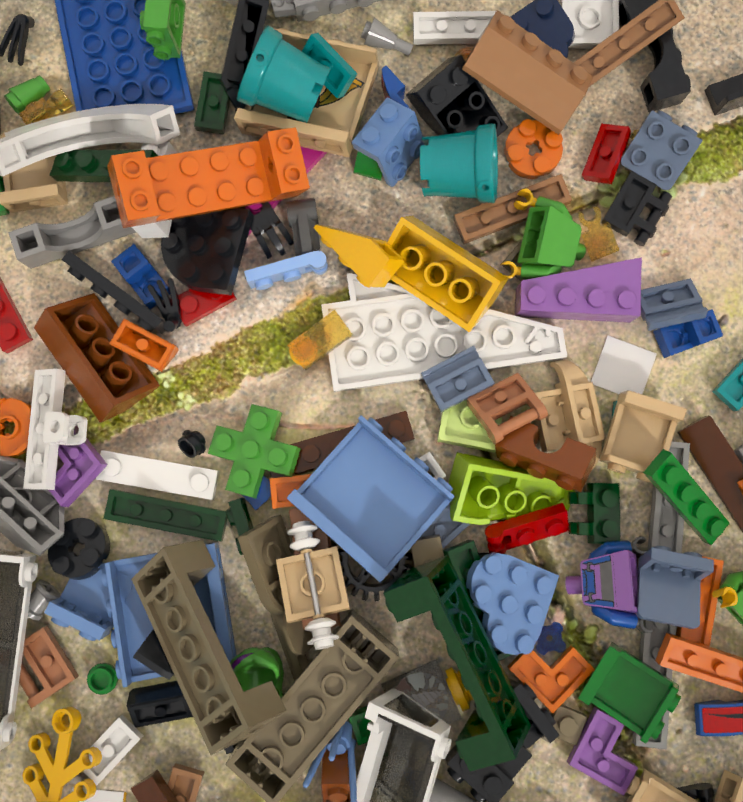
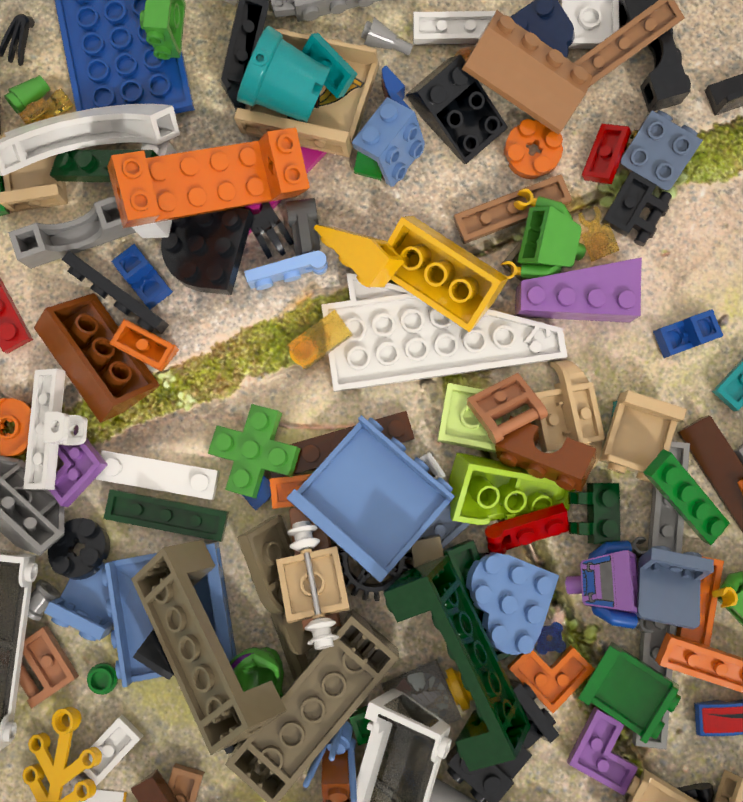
(157, 704): black slope -> none
(169, 312): black piece -> none
(192, 443): black plate -> none
(197, 305): red plate -> none
(212, 105): dark green plate -> none
(239, 516): dark green plate -> none
(457, 379): sand blue plate -> none
(461, 164): teal piece -> none
(569, 724): dark tan plate -> none
(623, 367): white sticker -> none
(671, 304): sand blue plate -> none

